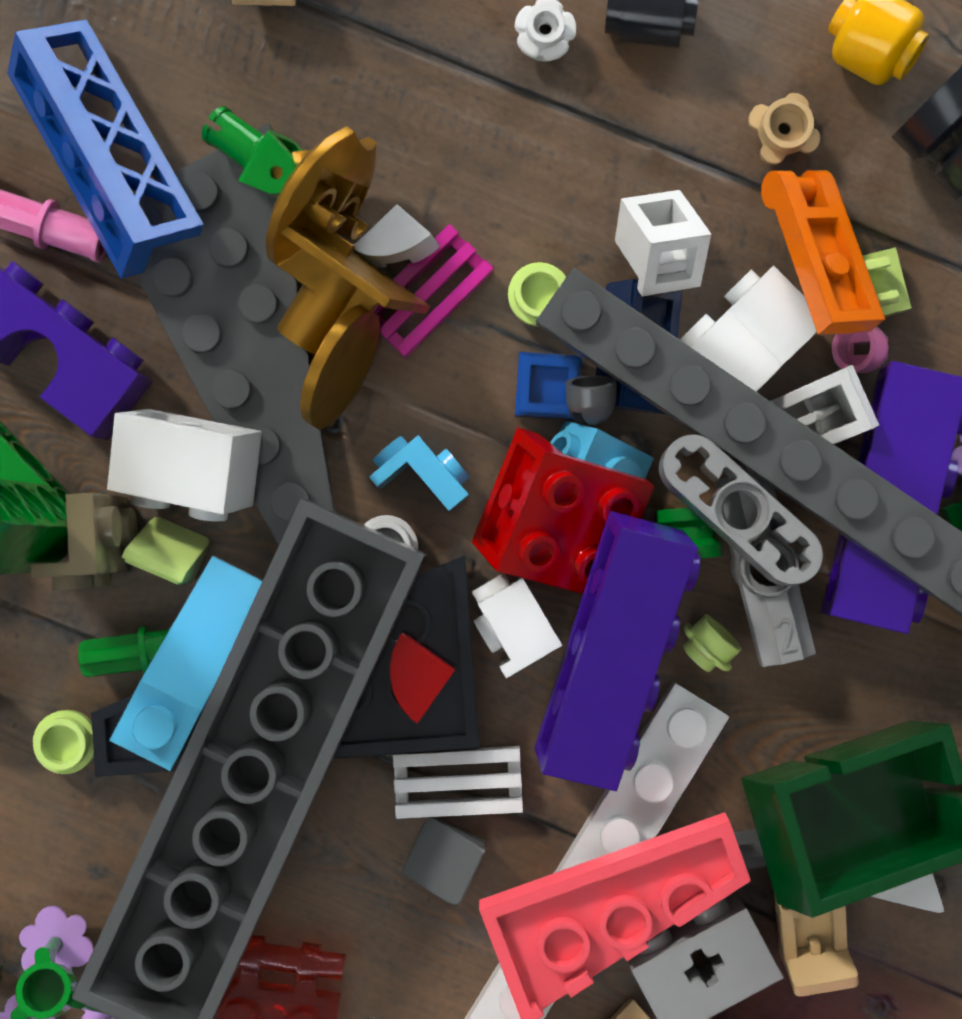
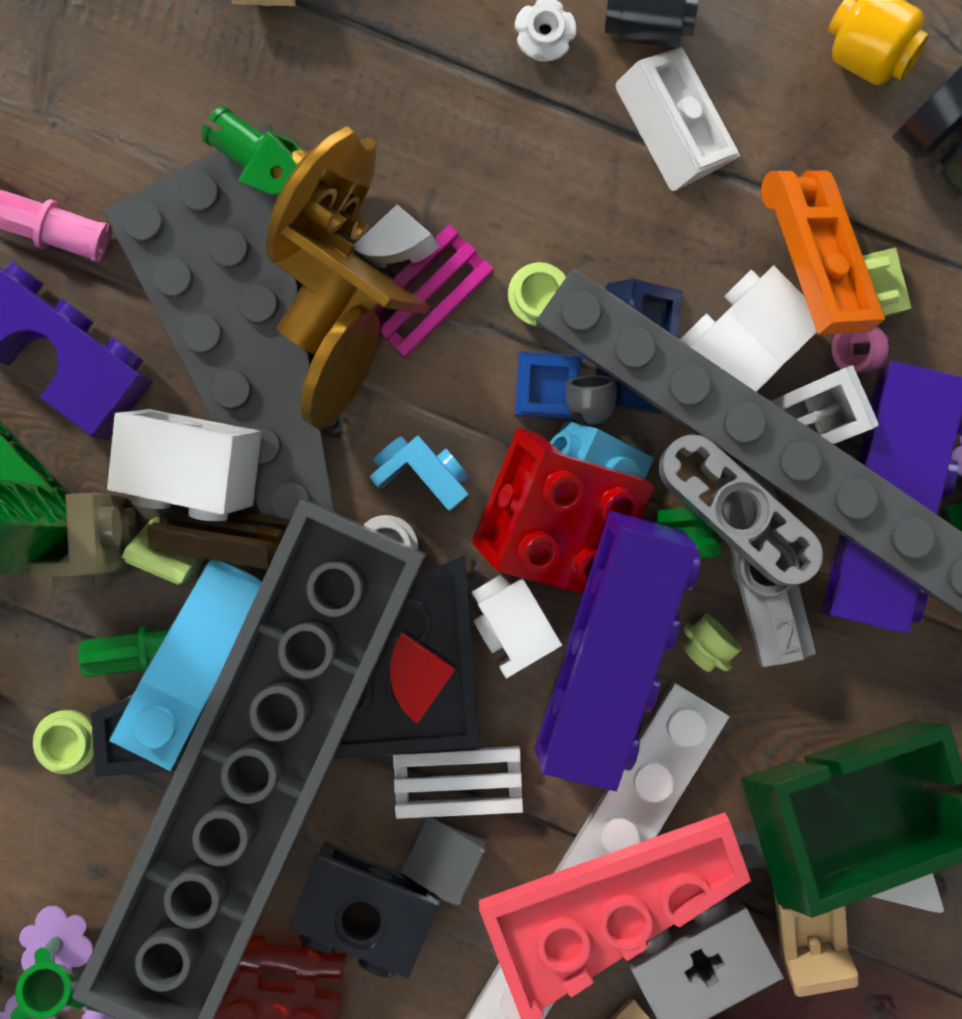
(84, 157): blue fence -> none
(240, 539): none -> dark brown tile
(346, 878): none -> black brick
(662, 241): white brick -> none
(676, 118): none -> white slope
(795, 113): tan plate -> none

